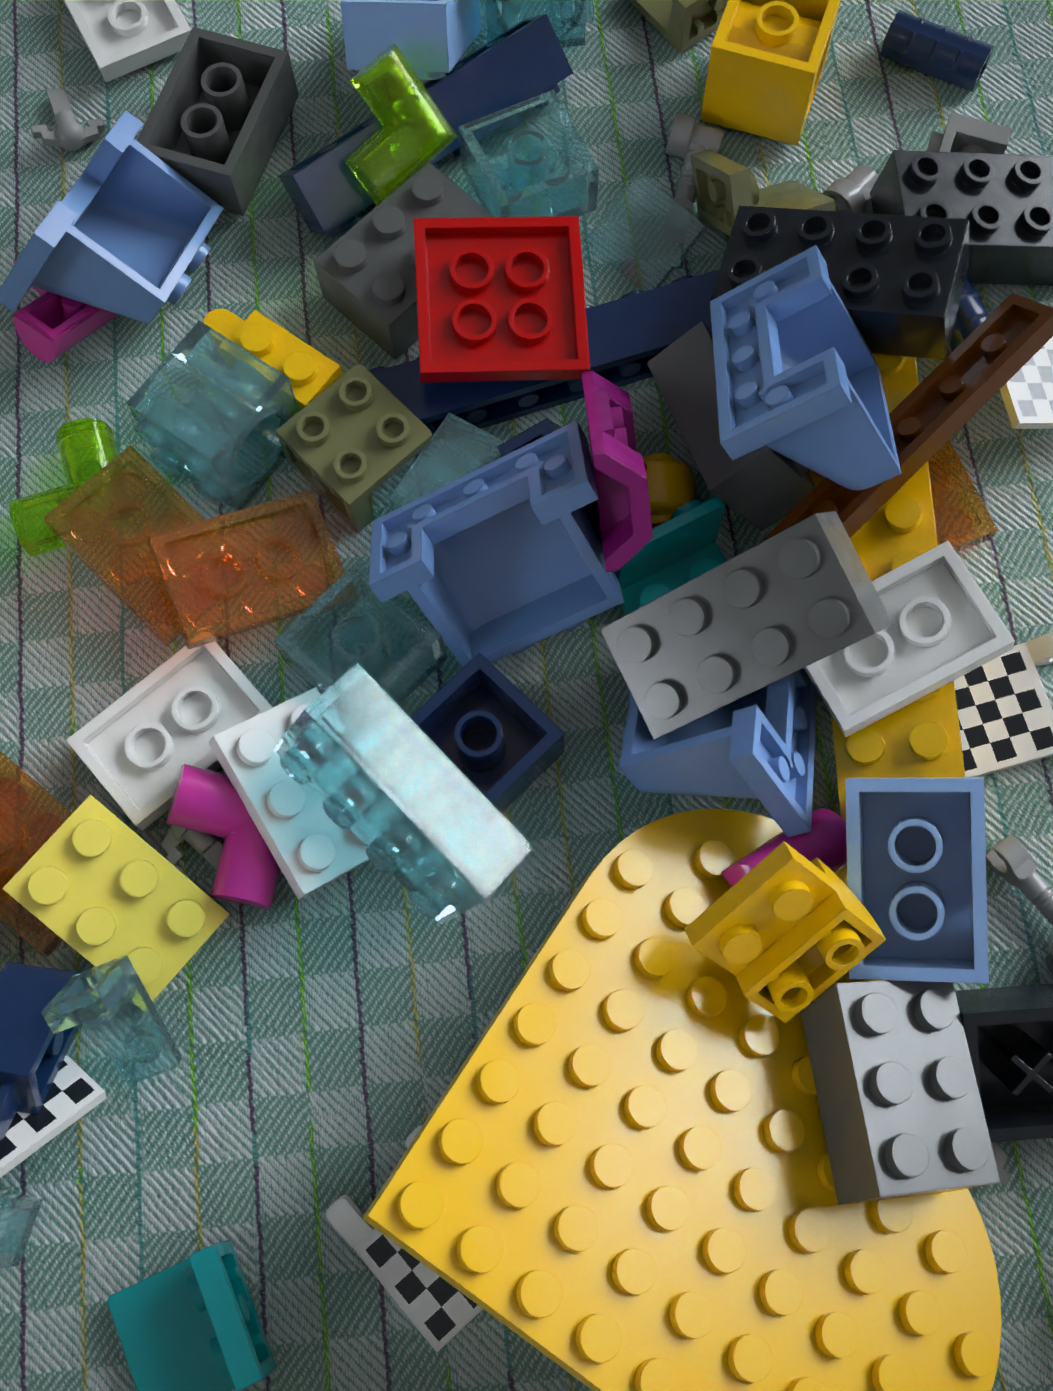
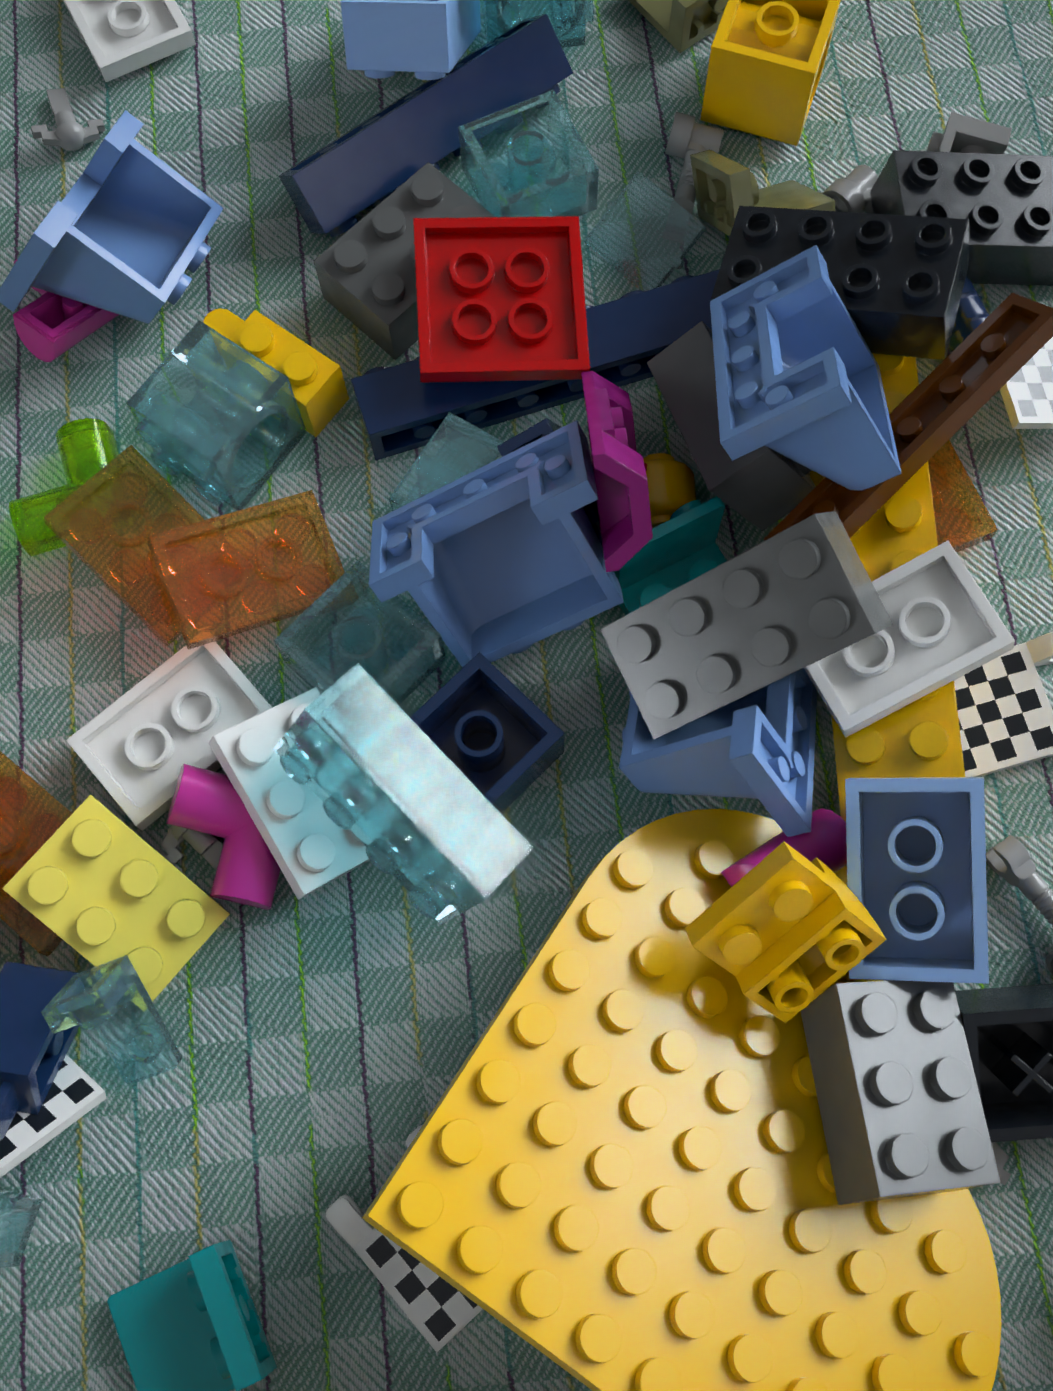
(222, 115): dark grey brick -> none
(352, 442): olive bracket -> none
(411, 122): clear neon green brick -> none
(936, 50): dark blue axle -> none

